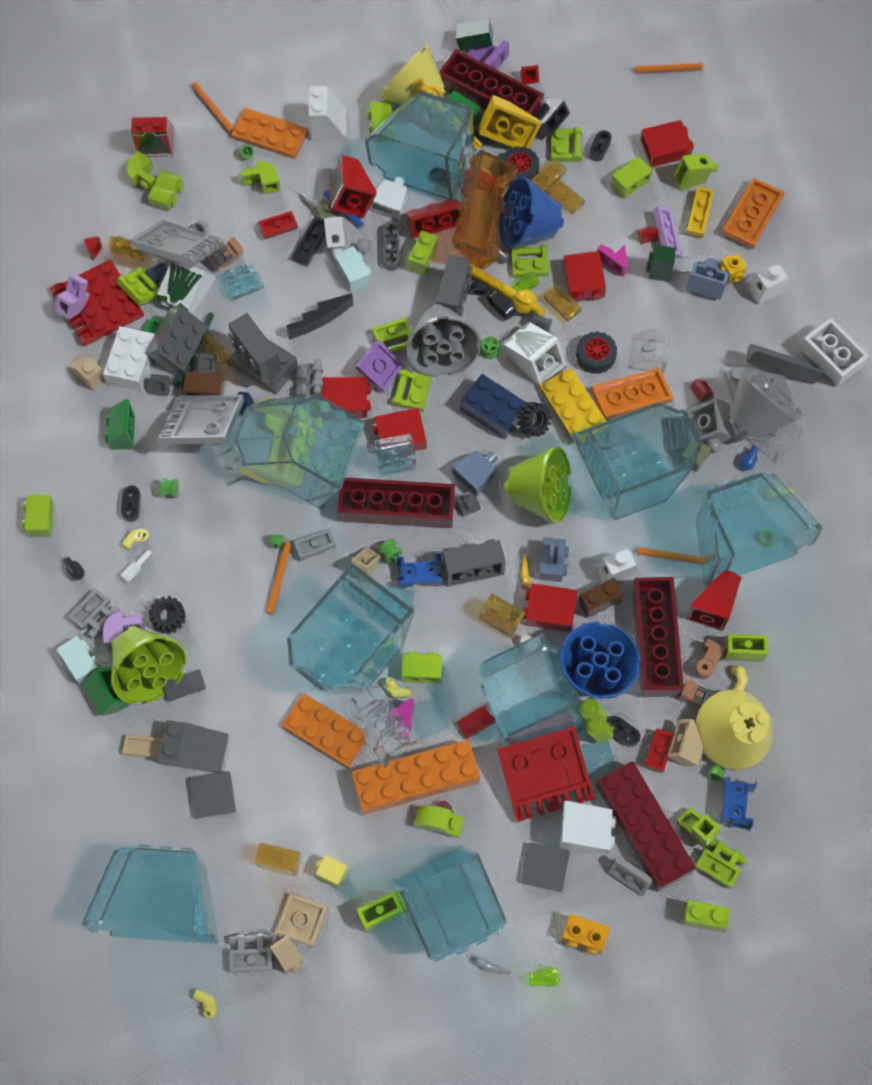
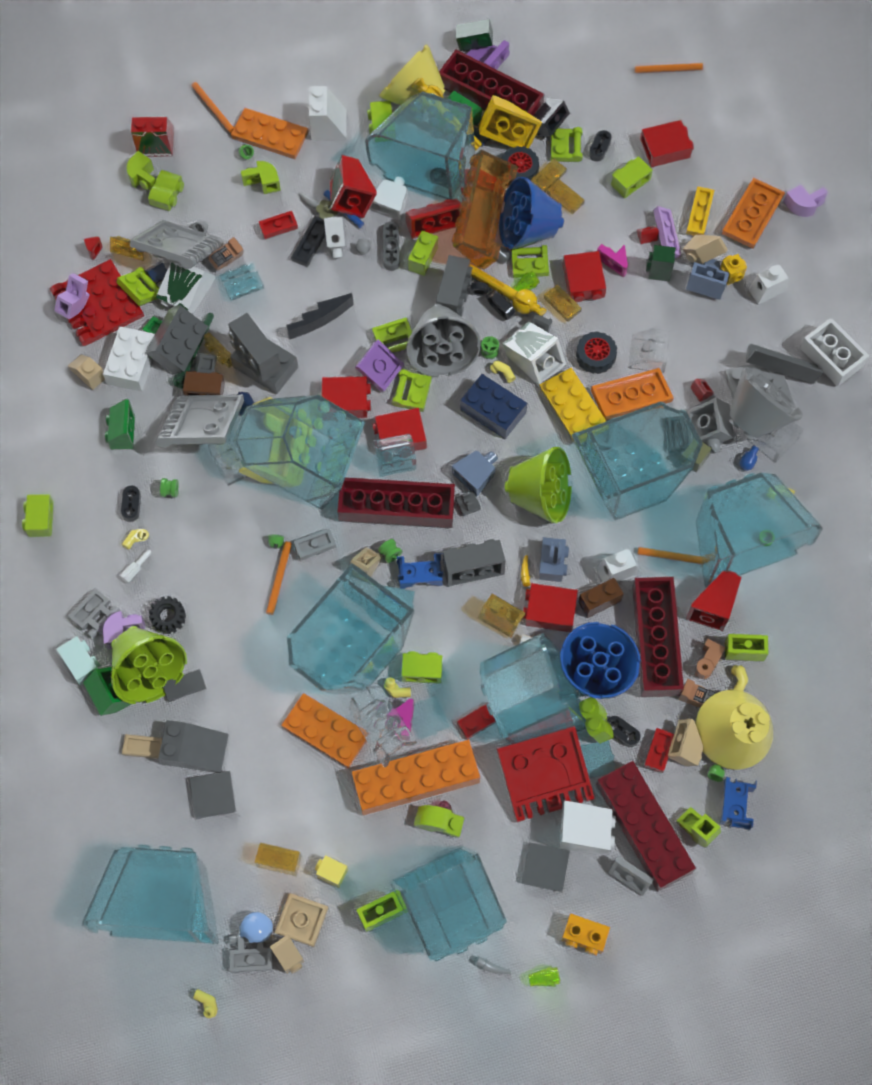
(74, 569): black cylinder -> none
(159, 384): dark grey tile -> none
(256, 927): none -> light blue hair
(309, 379): light grey plate -> none
(352, 268): light aqua brick -> none
(504, 368): none -> light yellow arm
(526, 419): black tyre -> none
(529, 74): red slope -> none
(694, 170): lime torso -> none
(704, 248): none -> tan slope
(706, 916): lime brick -> none
(717, 867): lime plate -> none
(802, 203): none -> lavender brick

